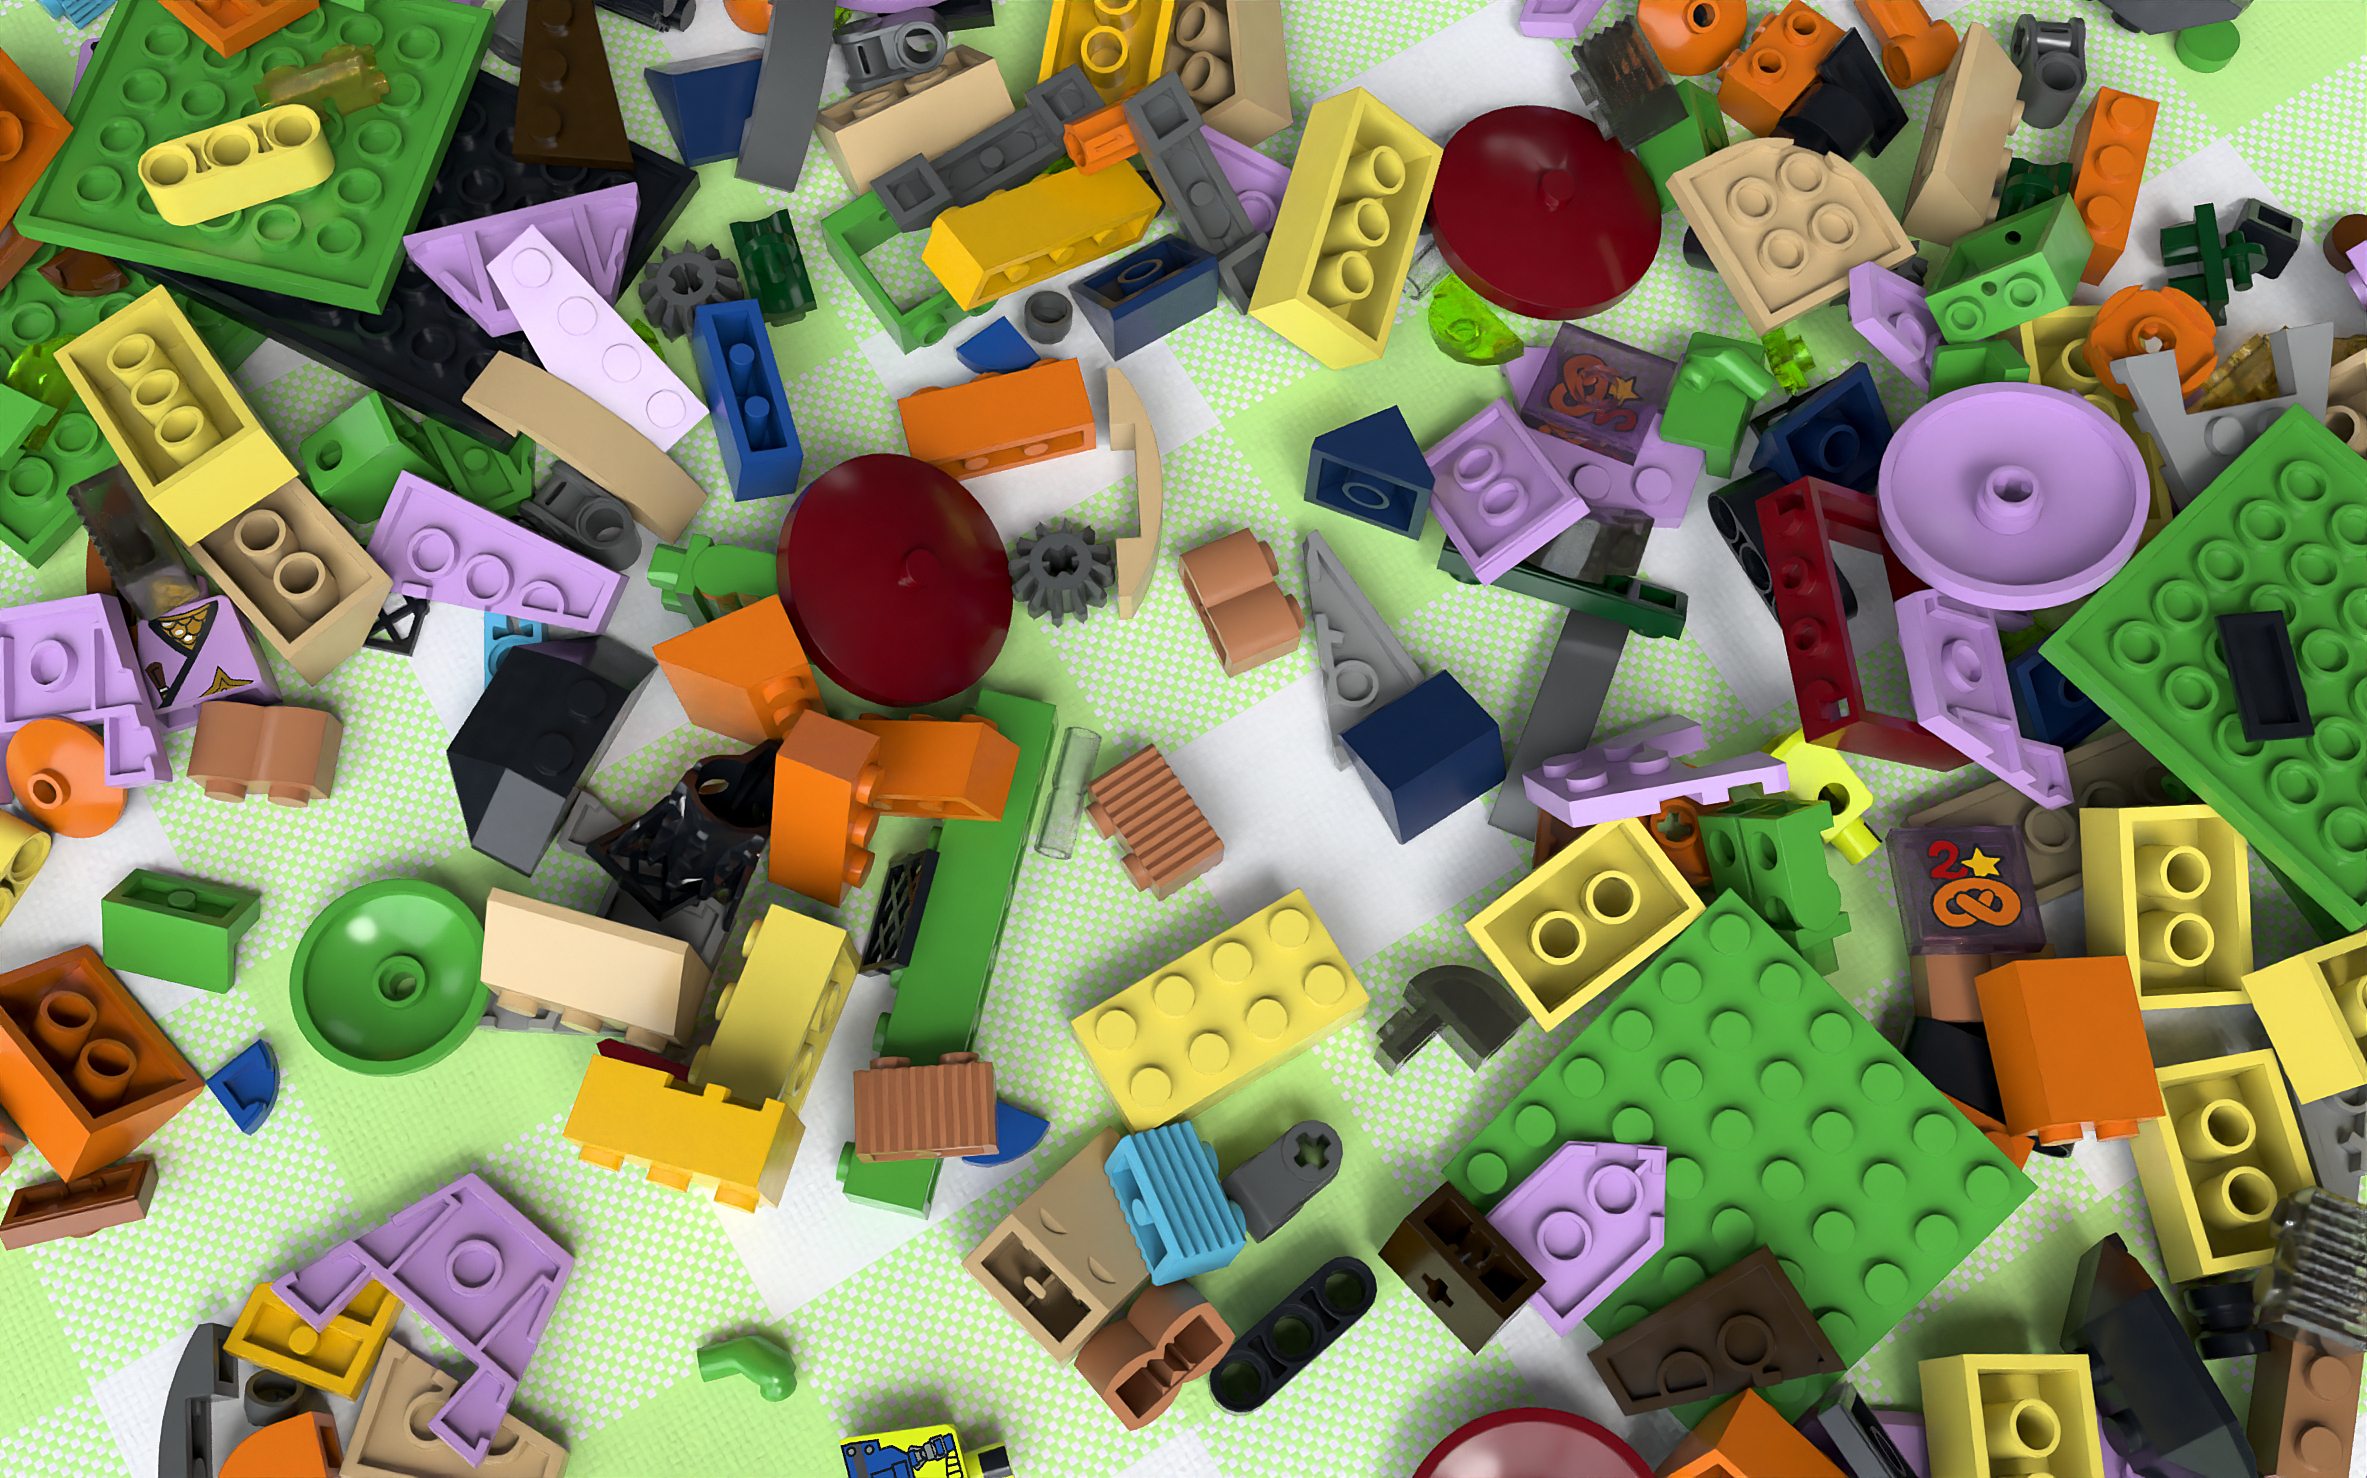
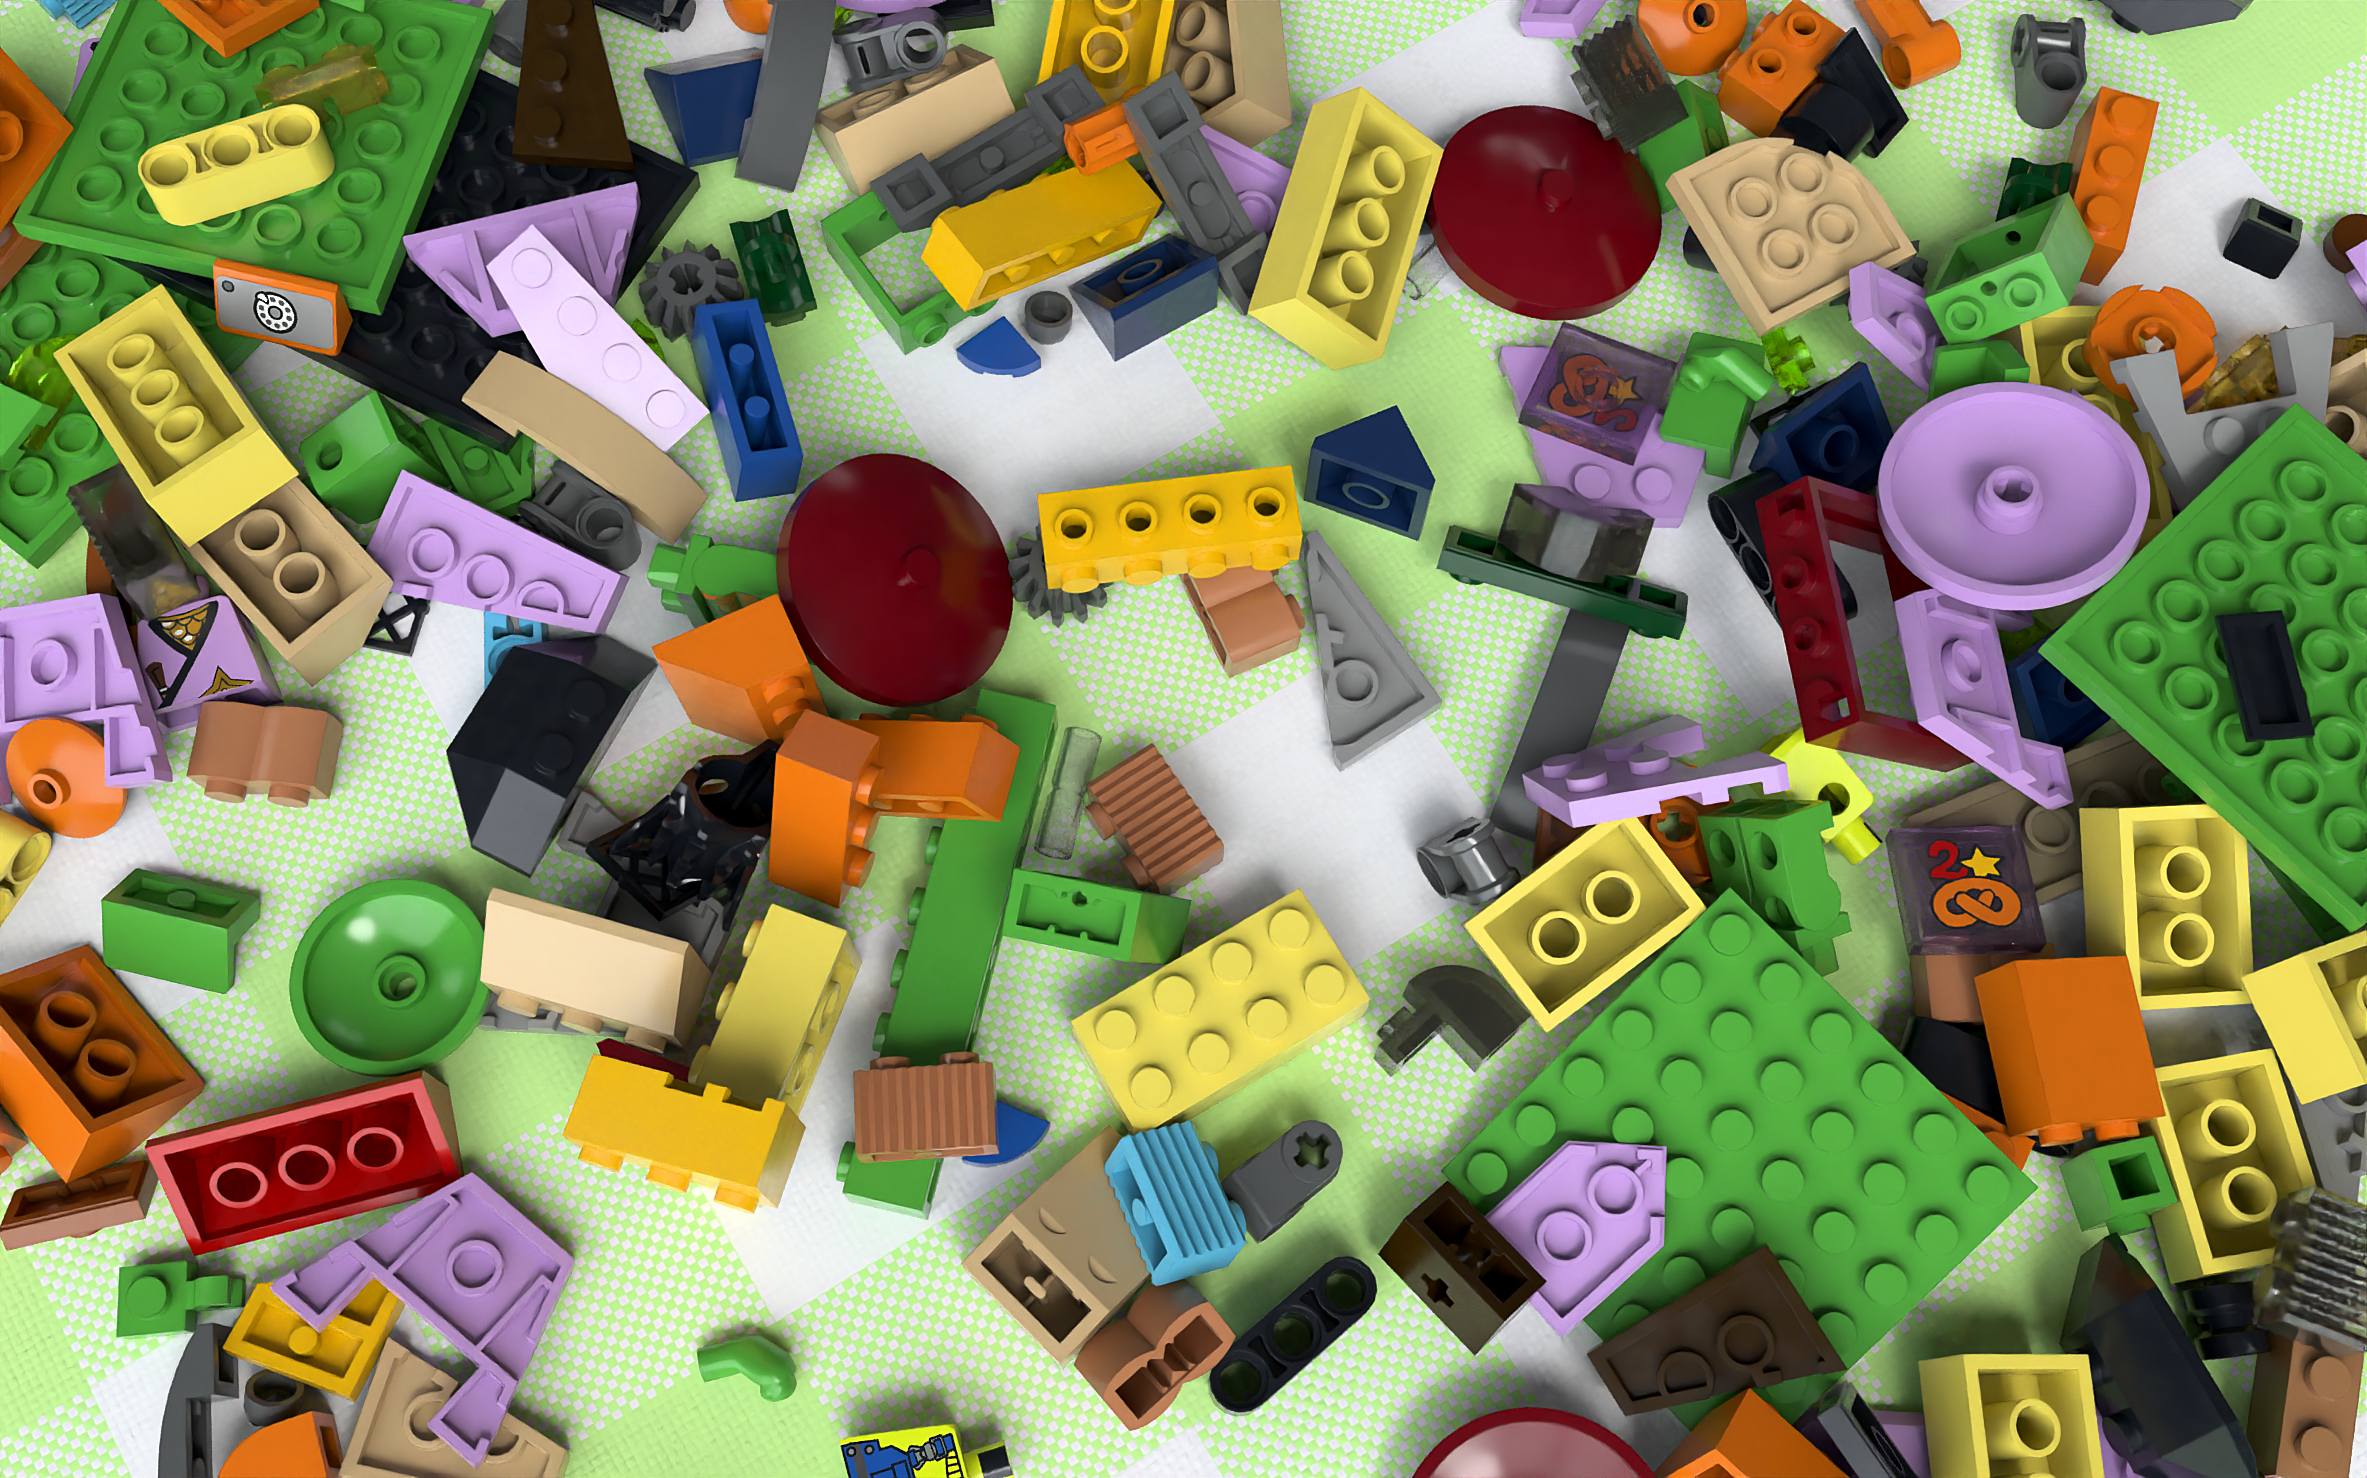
(83, 273): reddish brown tile -> none
(167, 1296): none -> bright green plate
(248, 1086): blue tile -> none
(280, 307): none -> slope
(309, 1161): none -> red slope
(891, 900): black window -> none
(1000, 420): orange brick -> none
(1095, 917): none -> bright green window
(1132, 430): tan slope -> none
(1170, 528): none -> yellow brick
(1426, 754): dark blue slope -> none
(1467, 863): none -> dark grey piece
(1468, 328): clear neon green plate -> none
(1499, 491): lavender tile -> none
(1965, 142): tan slope -> none
(2118, 1186): none -> bright green brick
(2200, 243): dark green hips -> none
(2208, 46): bright green tile -> none

